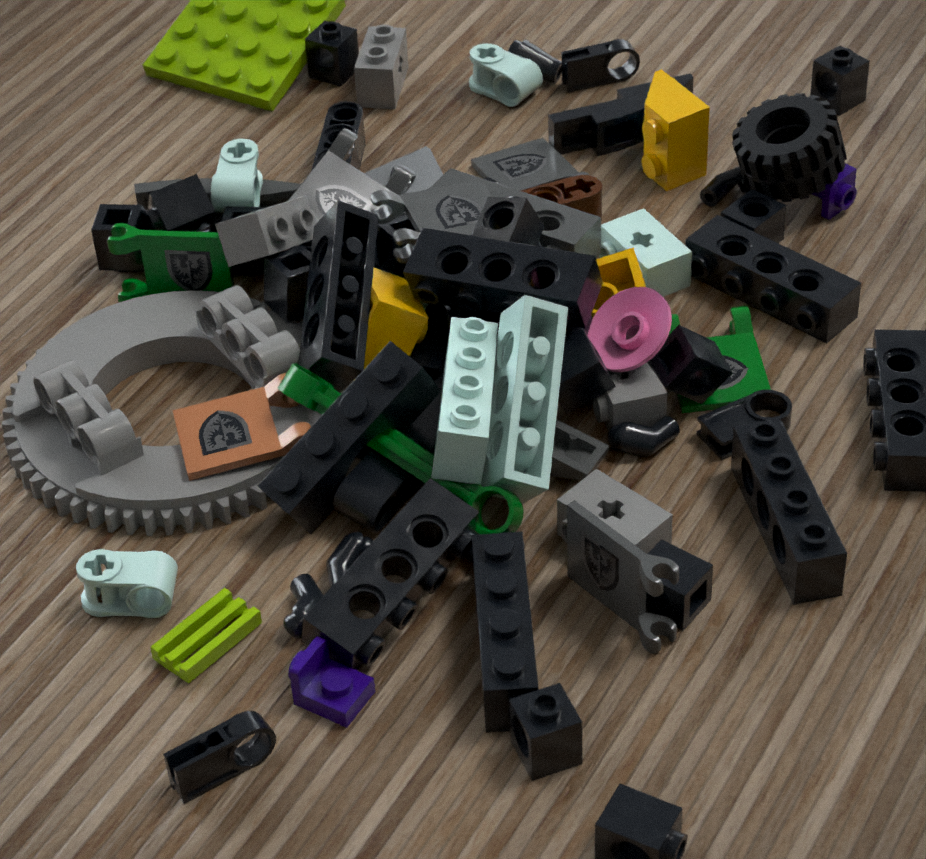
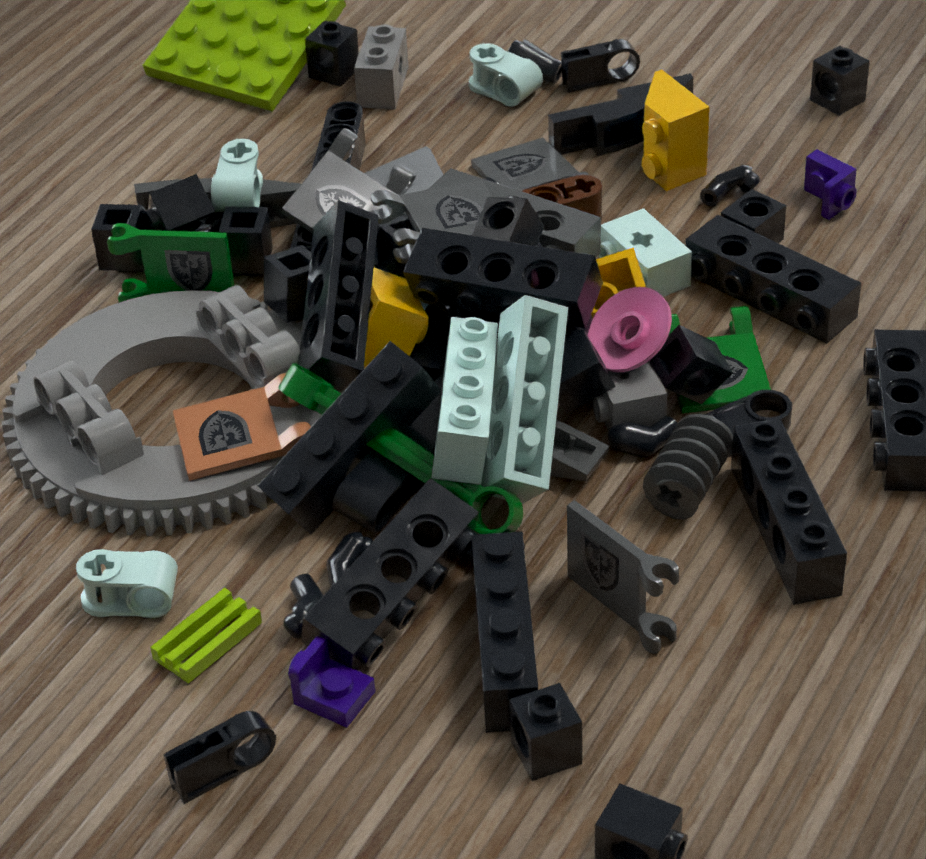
(266, 231): light grey brick -> none
(619, 508): light grey brick -> none
(687, 465): none -> dark grey piece
(690, 595): black brick -> none
(789, 147): black tyre -> none

